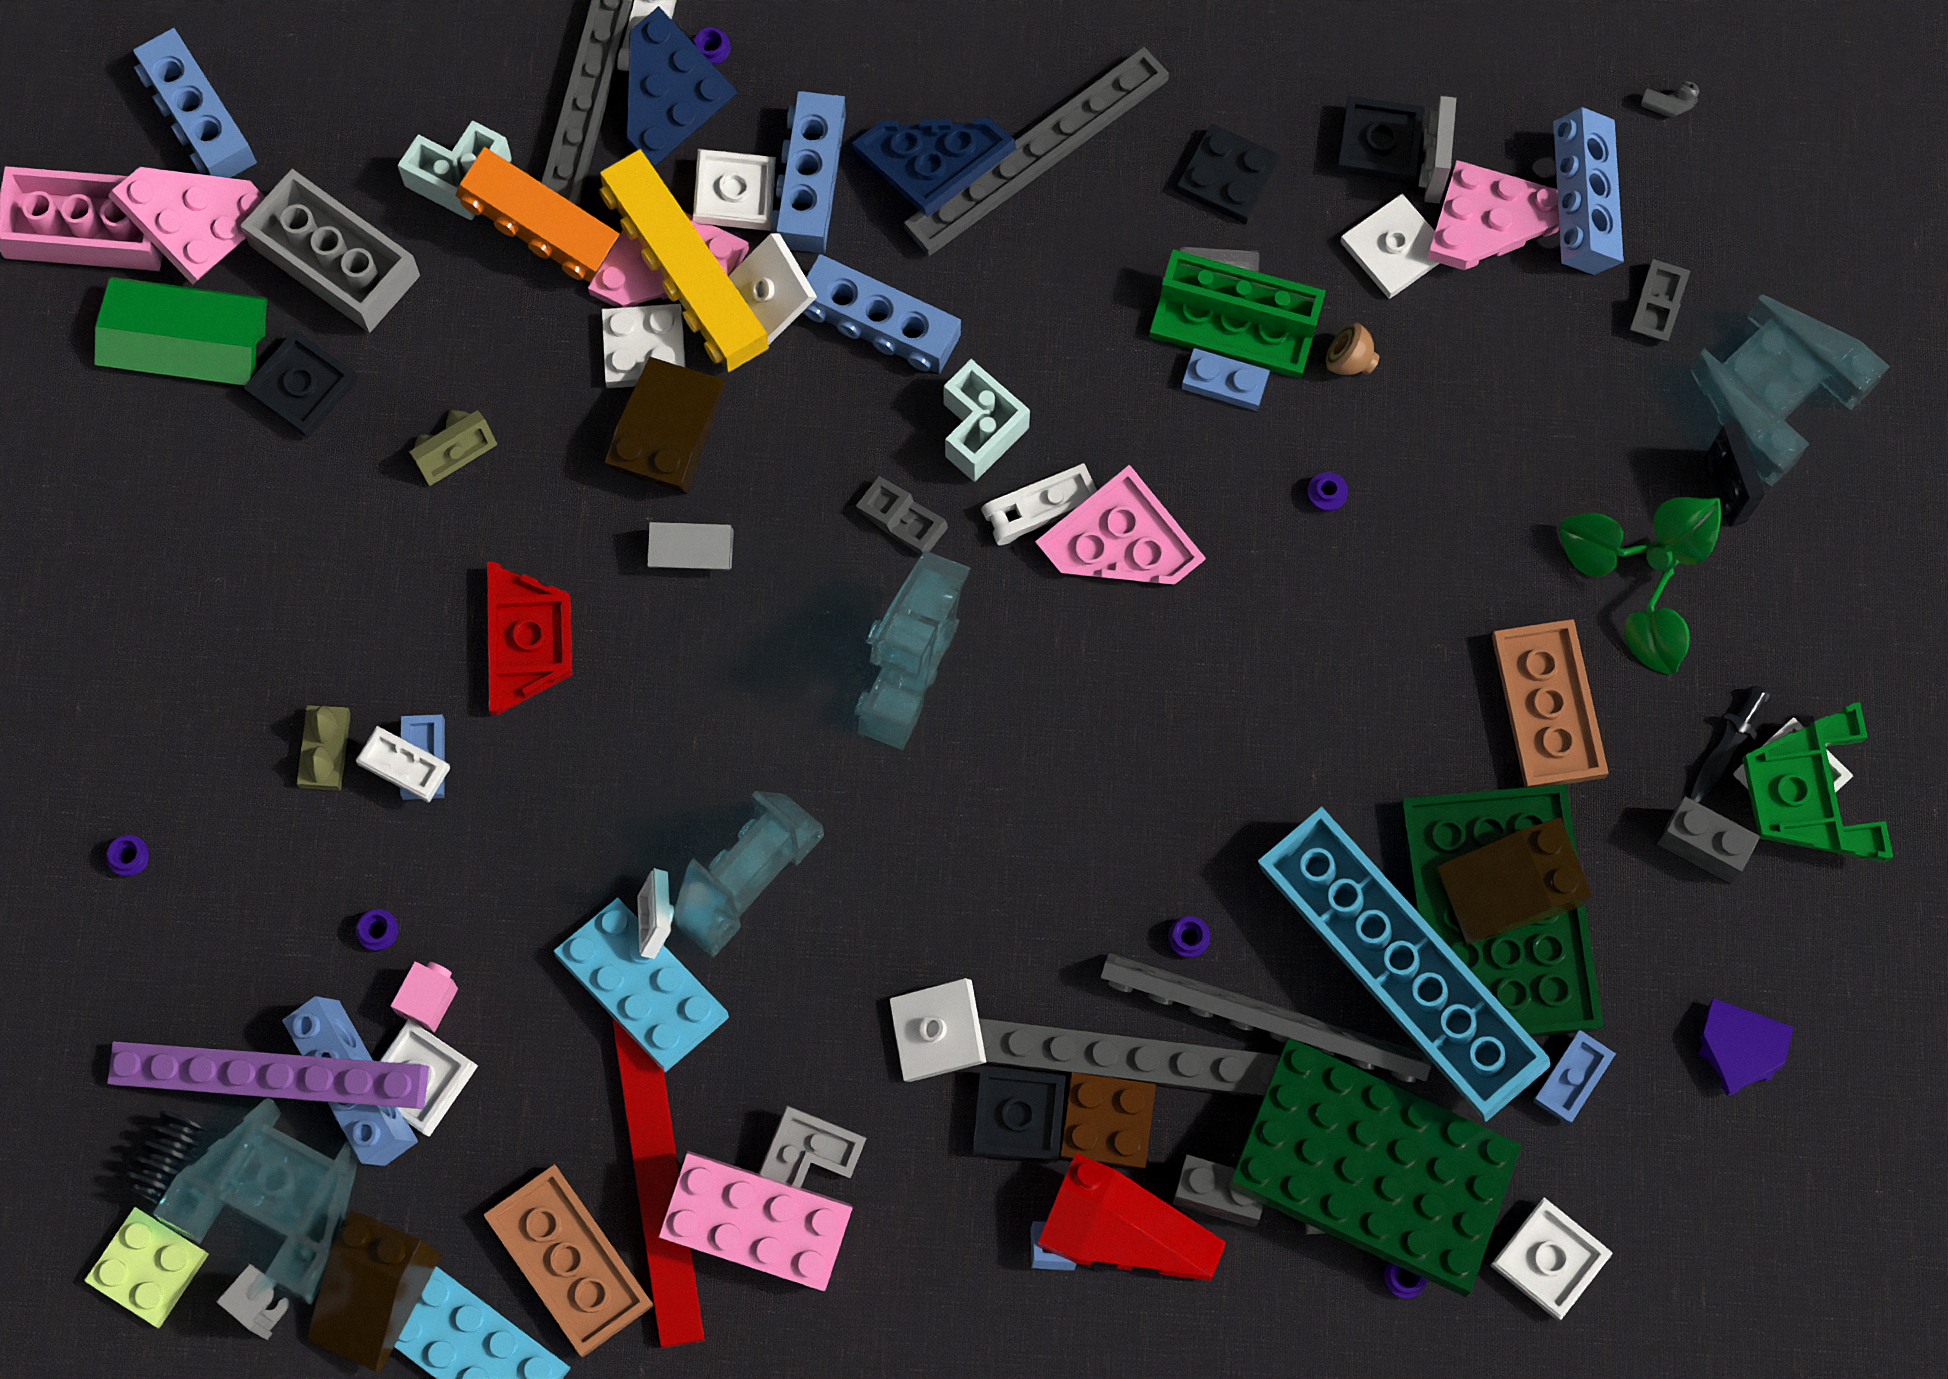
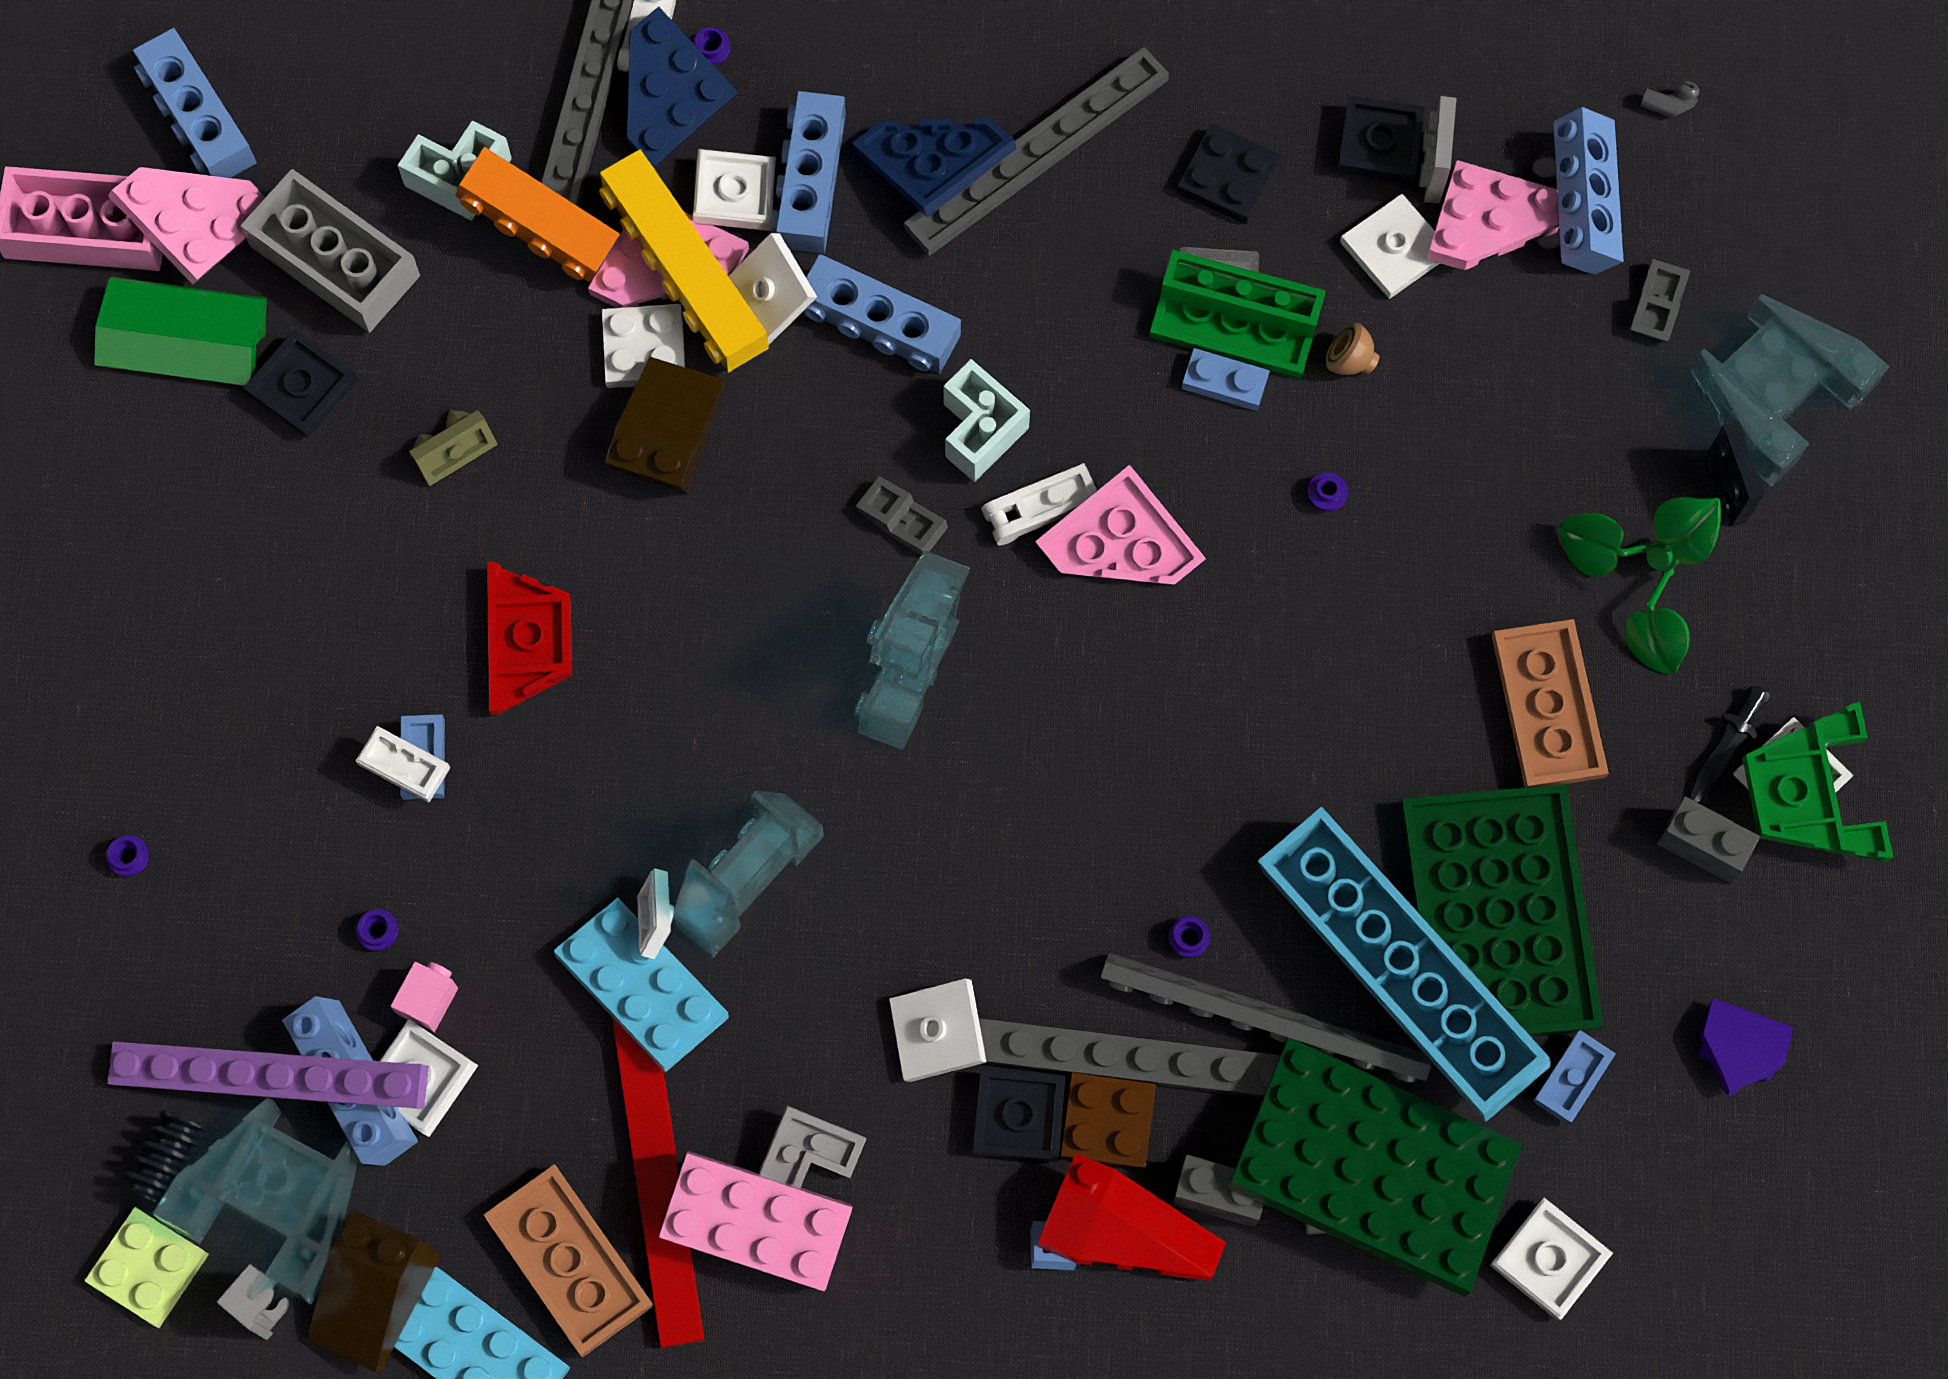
(323, 748): olive tile -> none
(690, 546): light grey hinge -> none
(1399, 1289): dark purple plate -> none
(1514, 882): dark brown slope -> none

